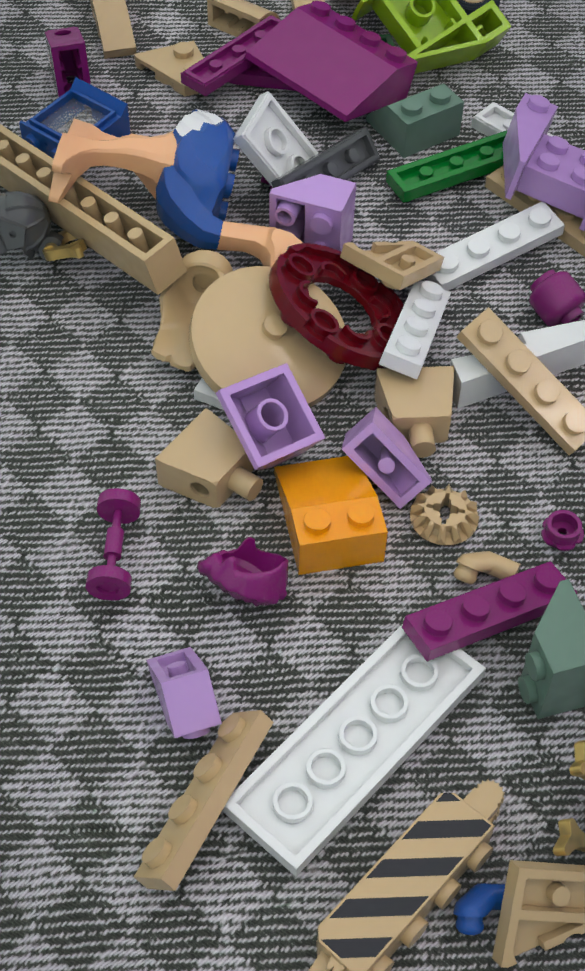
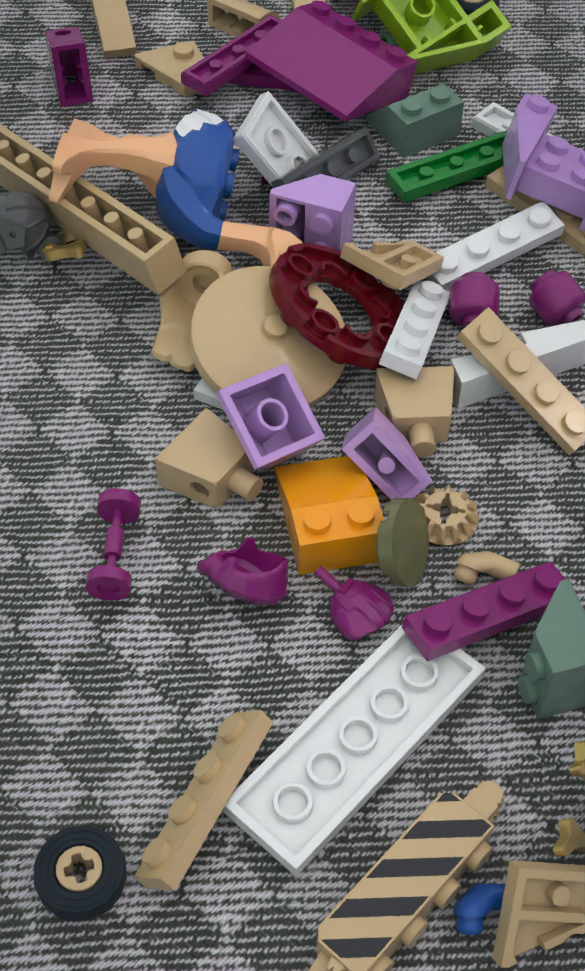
(82, 103): blue window -> none
(103, 883): none -> black bush
(185, 693): lavender slope -> none
(356, 605): none -> magenta piece
(403, 542): none -> olive tile
(472, 296): none -> magenta head
(565, 522): magenta plate -> none

